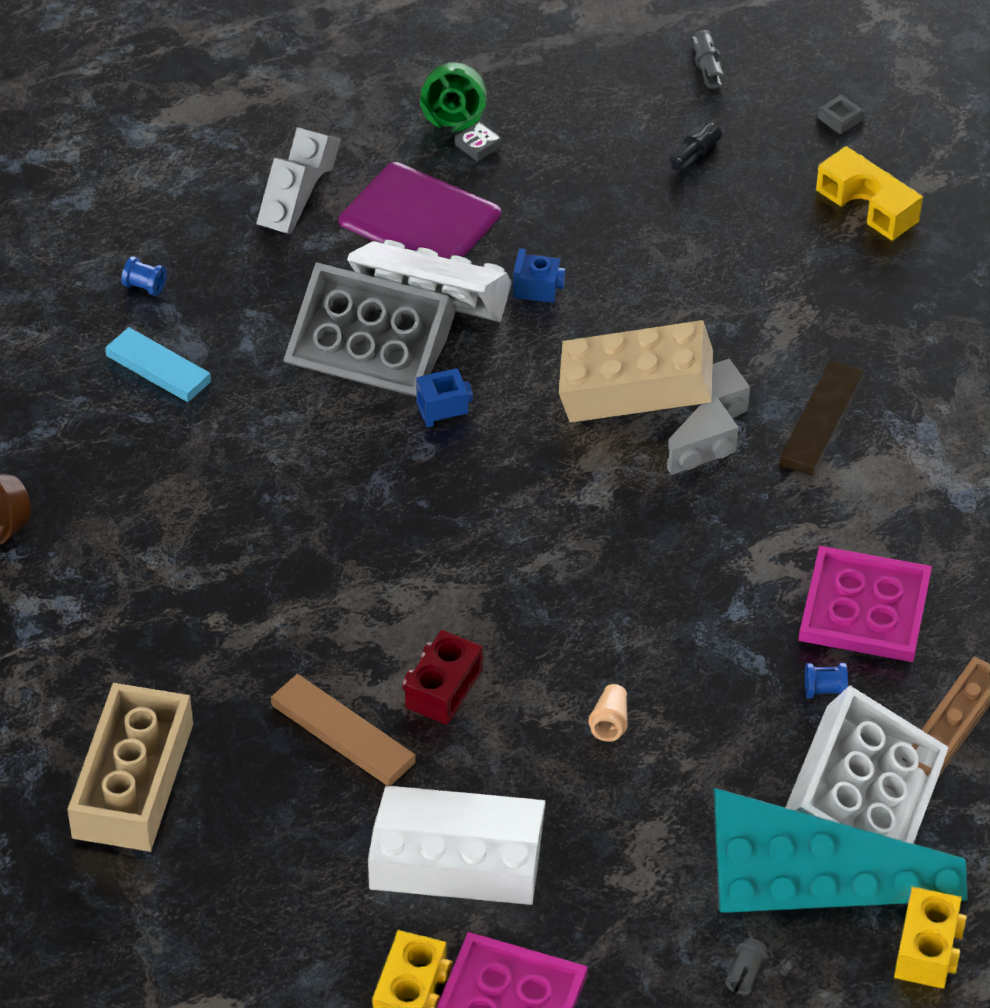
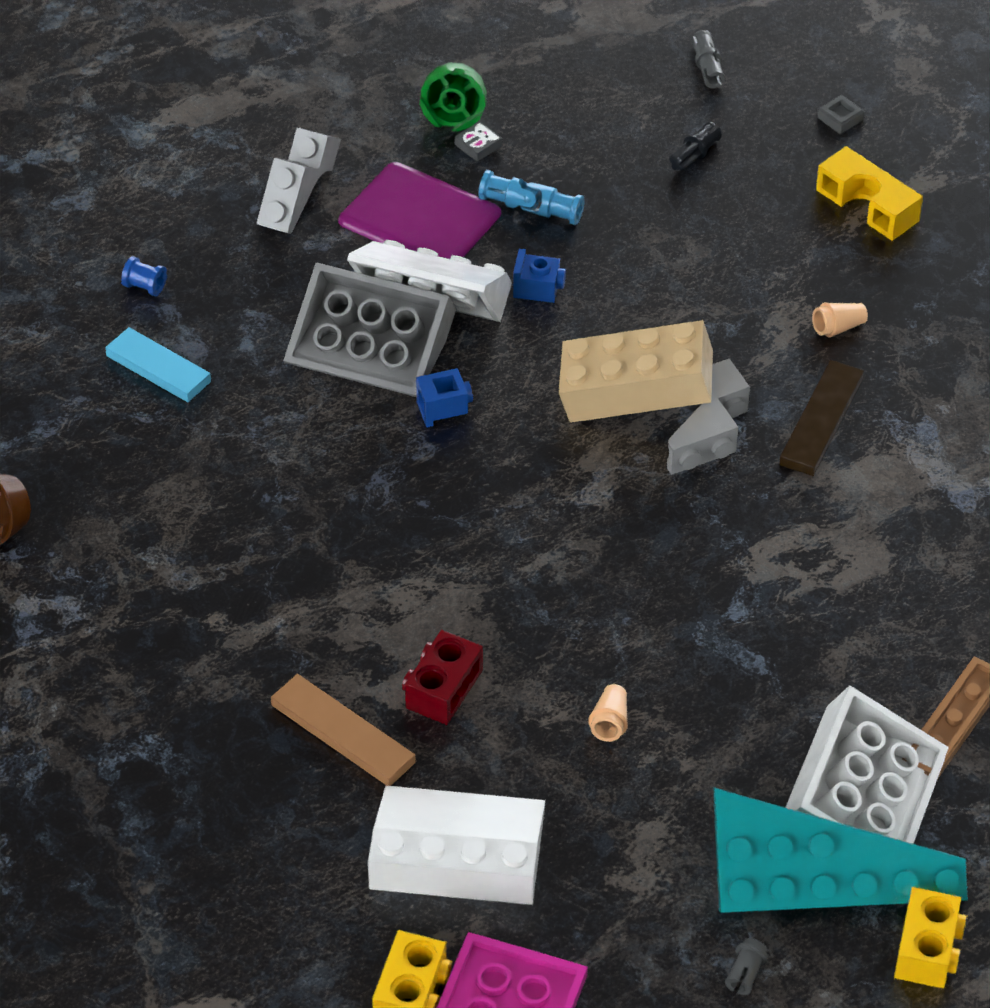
(131, 767): tan brick -> none
(529, 195): none -> dark azure piece
(825, 679): blue bush -> none
(836, 318): none -> light nougat cone
(865, 603): dark pink plate -> none

